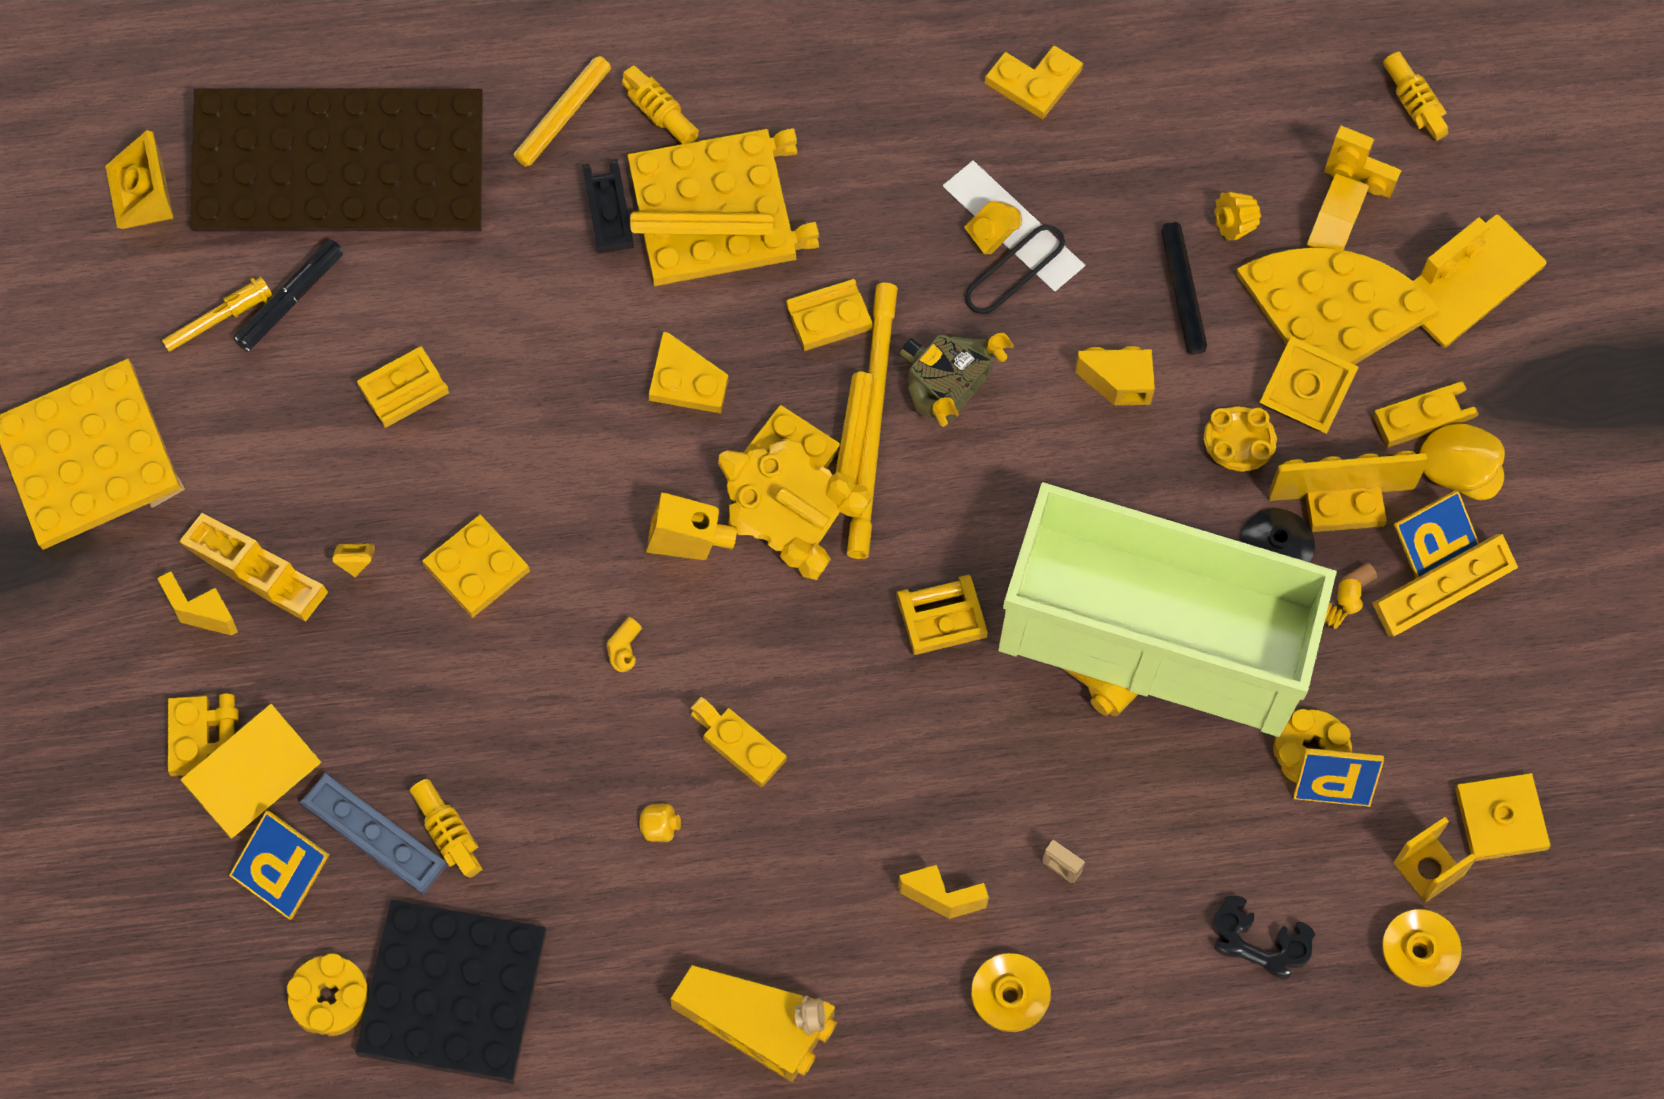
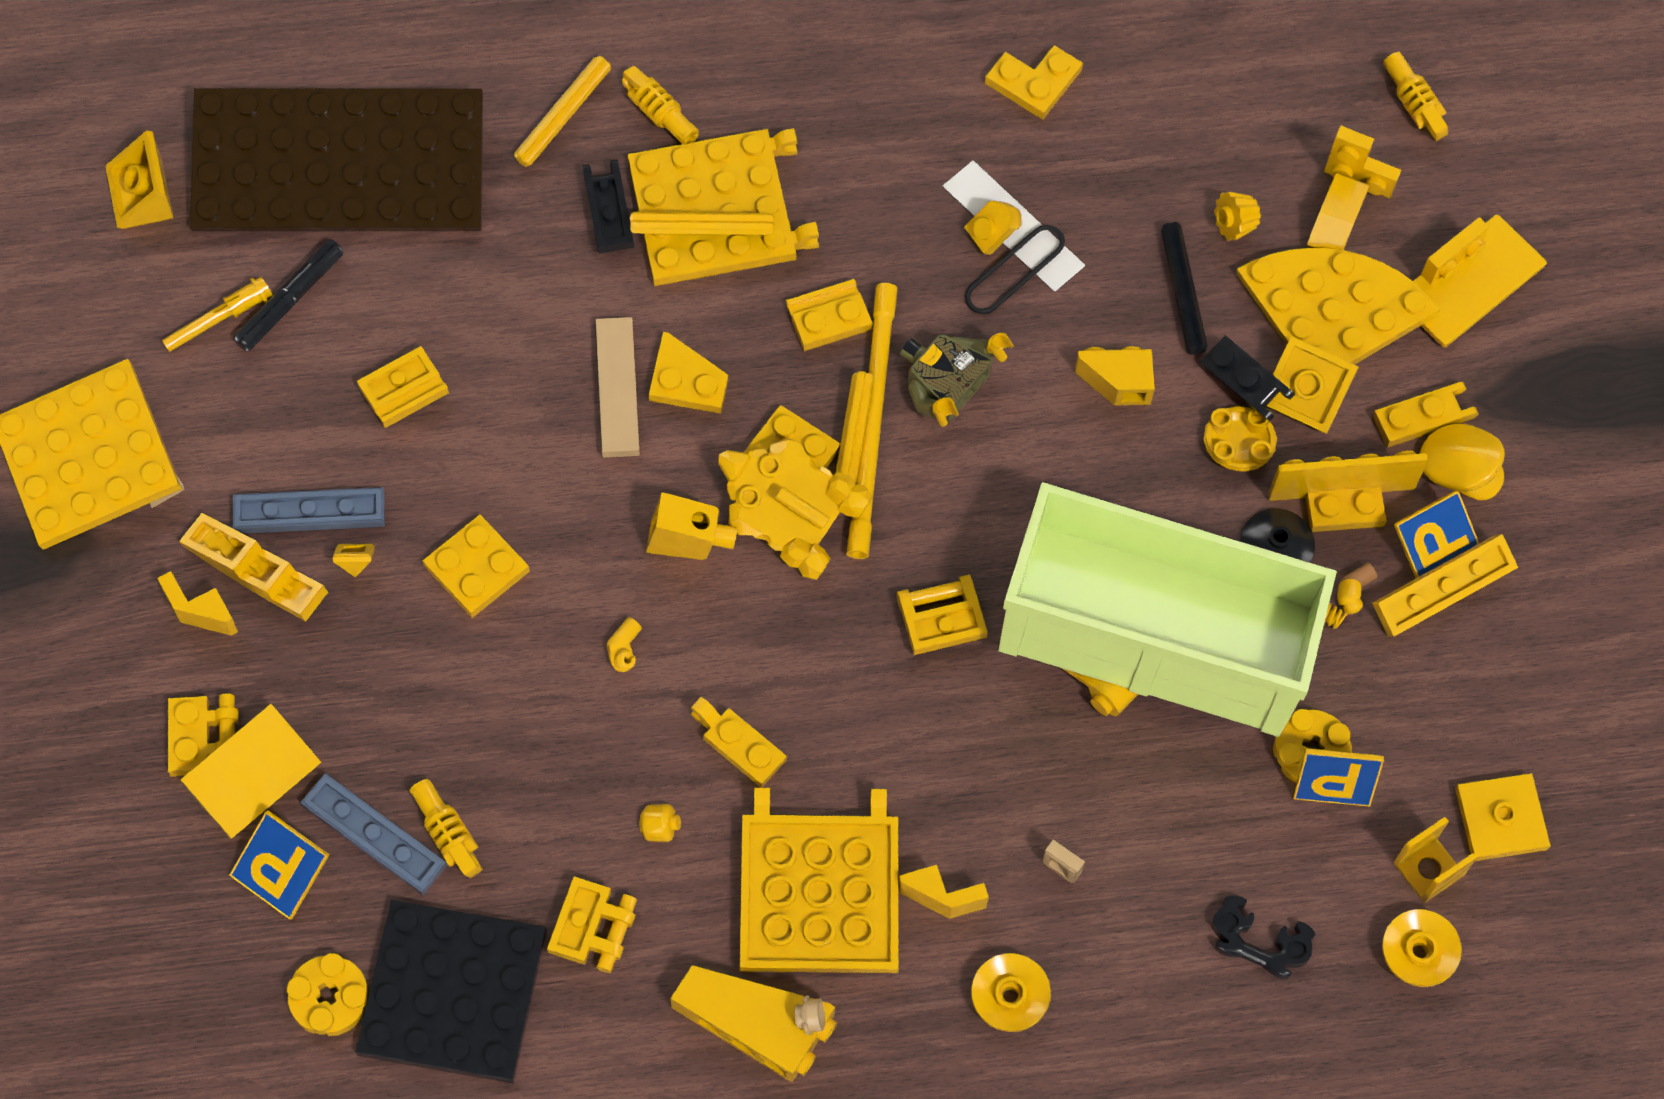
(309, 510): none -> sand blue tile
(579, 922): none -> yellow plate
(617, 387): none -> tan tile
(819, 891): none -> yellow plate
(1245, 376): none -> black hinge

